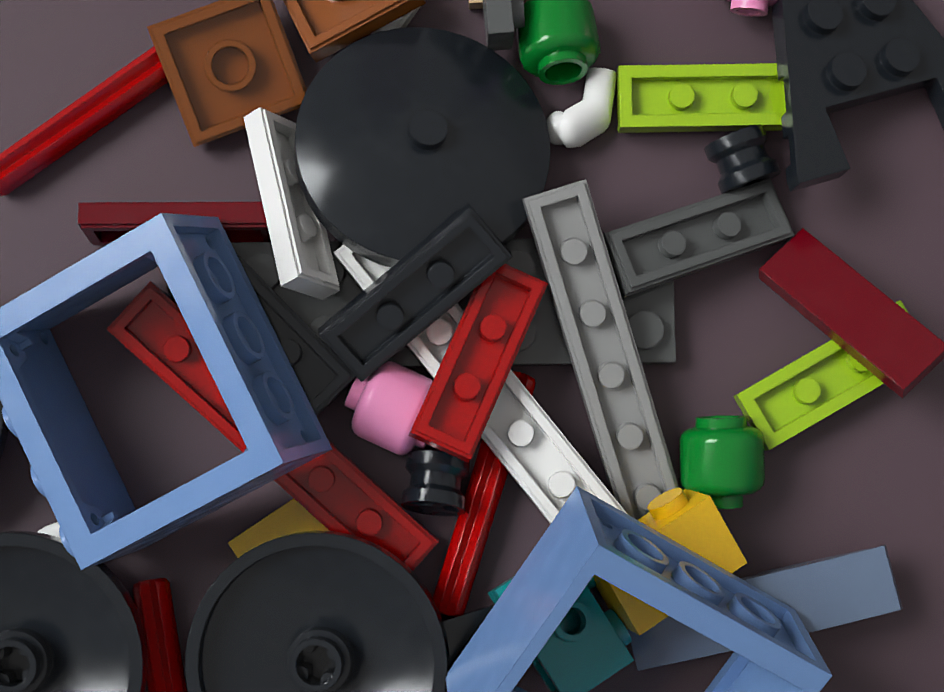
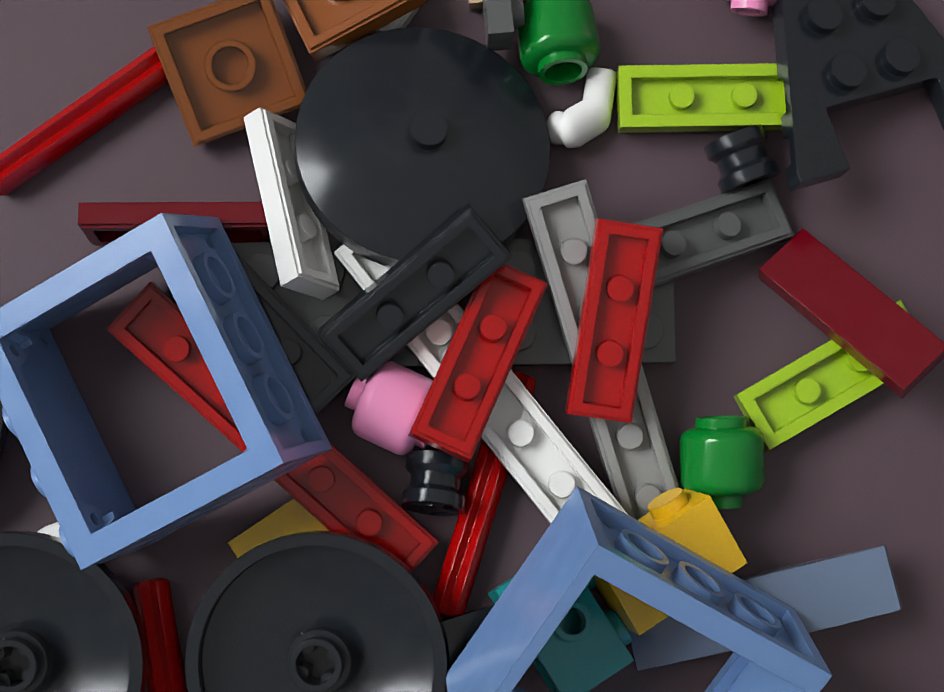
(614, 320): none -> red tile

